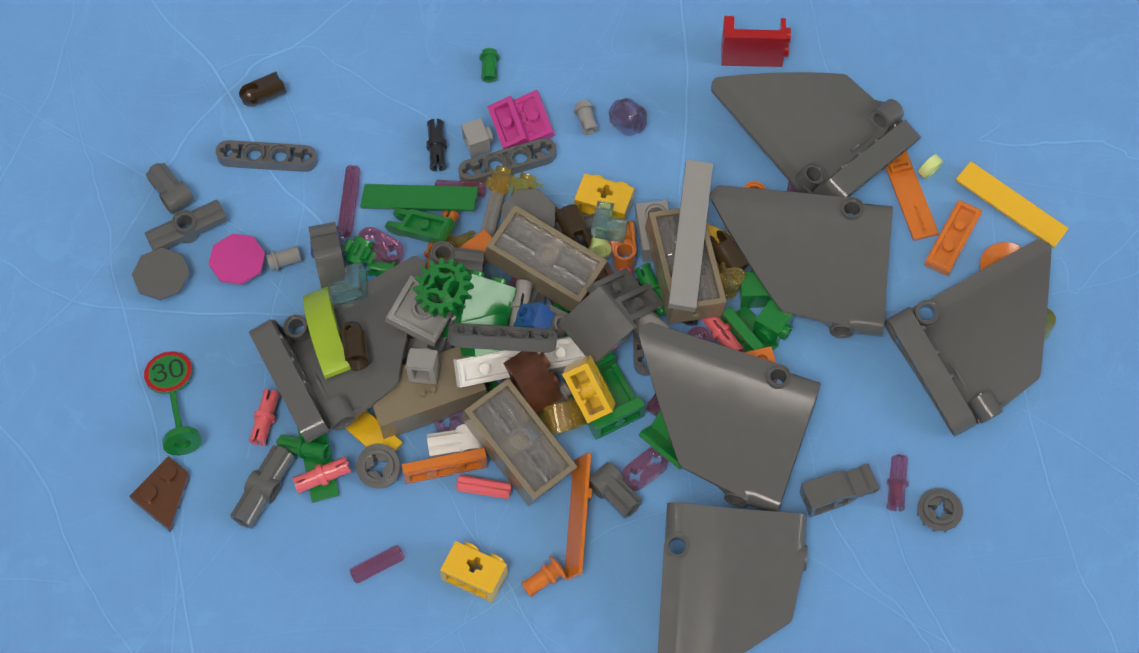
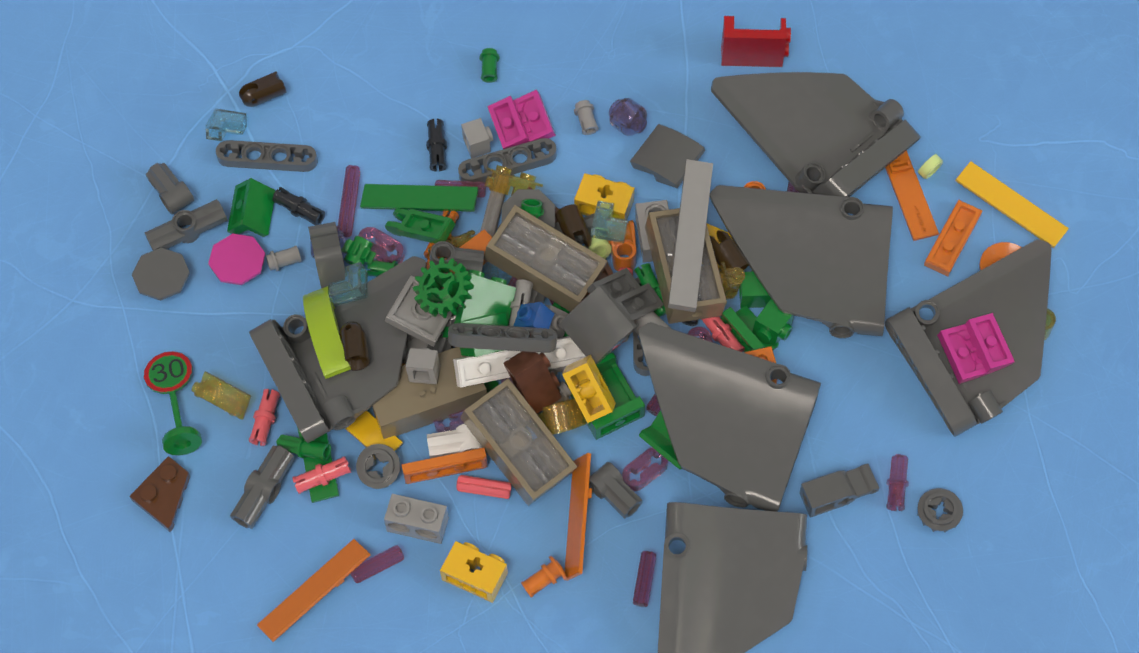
(222, 395): none -> clear yellow hinge
(225, 122): none -> clear light blue piece
(251, 208): none -> green panel
(298, 206): none -> black pin
(313, 590): none -> orange piece
(416, 518): none -> light grey brick
(533, 207): none -> green plate
(644, 579): none -> clear pink axle
(666, 154): none -> dark grey slope
(975, 348): none -> dark pink slope

